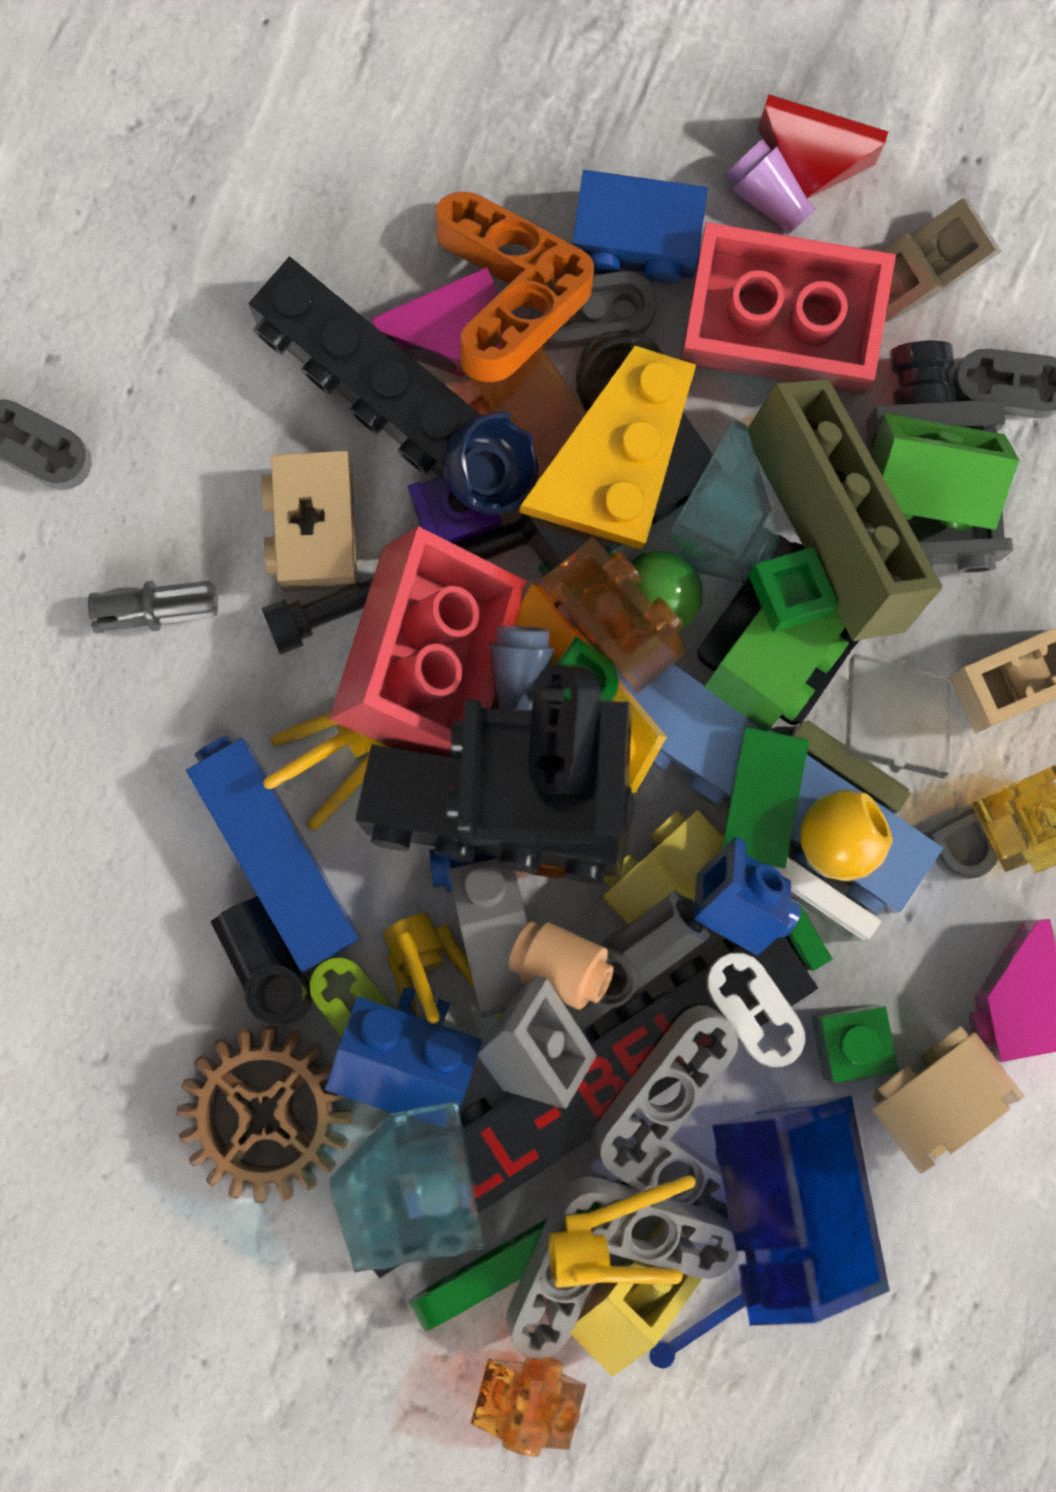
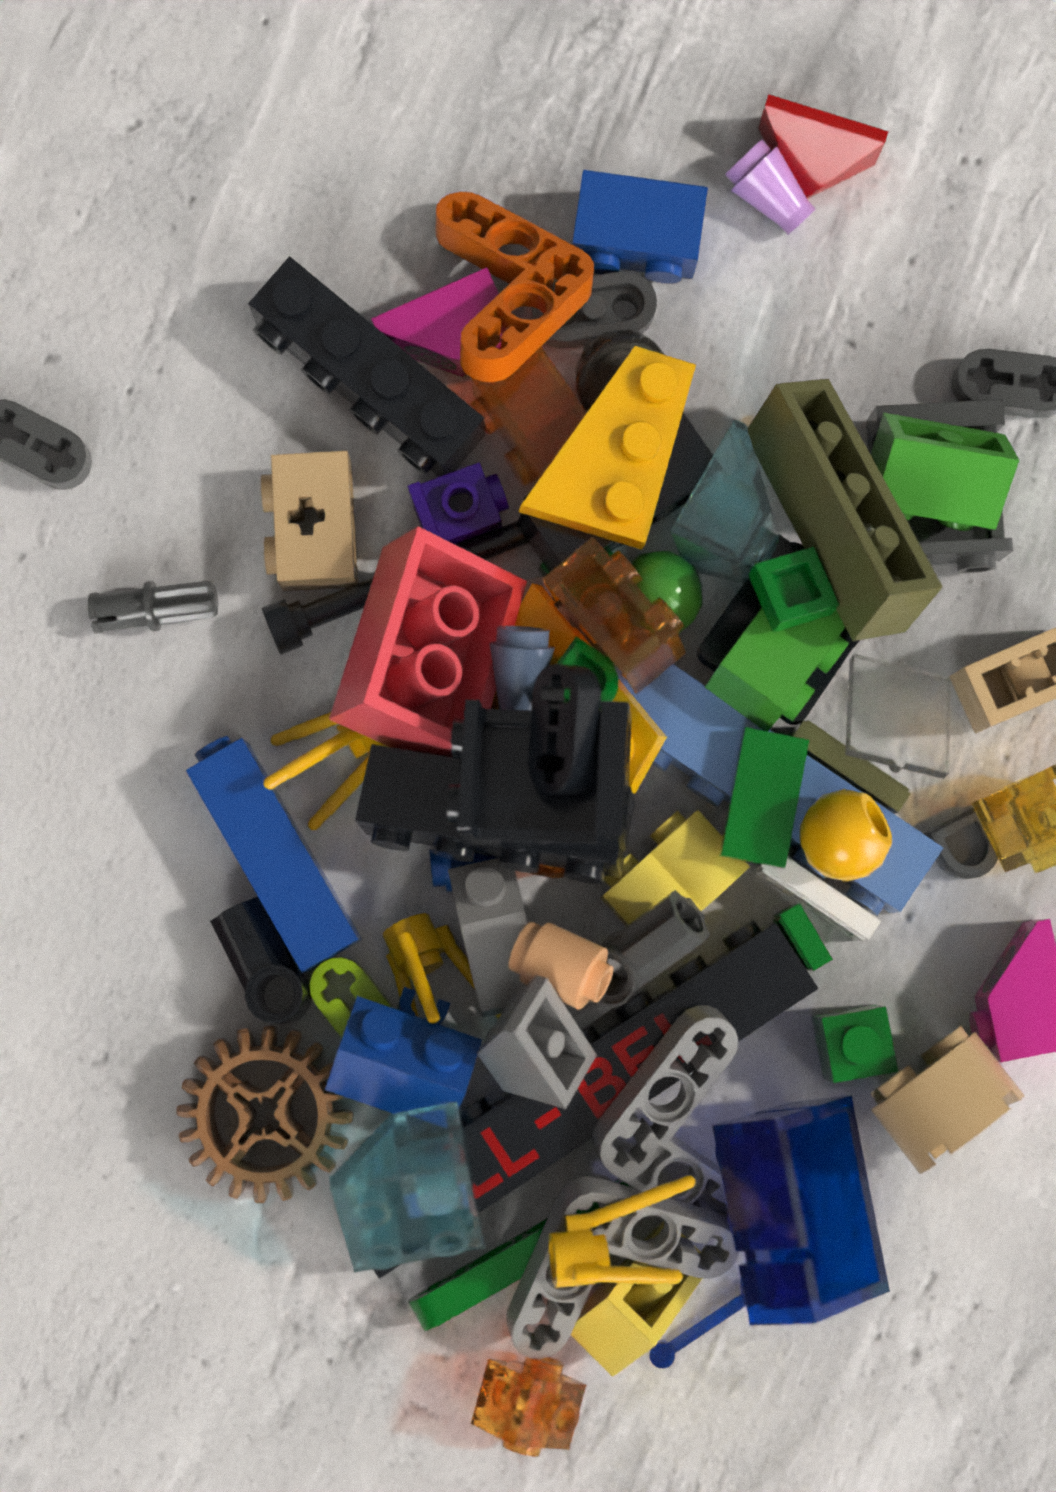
(490, 464): dark blue hair -> none
(744, 899): blue brick -> none
(768, 1000): white beam -> none
(787, 308): coral brick -> none
(923, 372): black wheel -> none
(937, 256): dark tan slope -> none

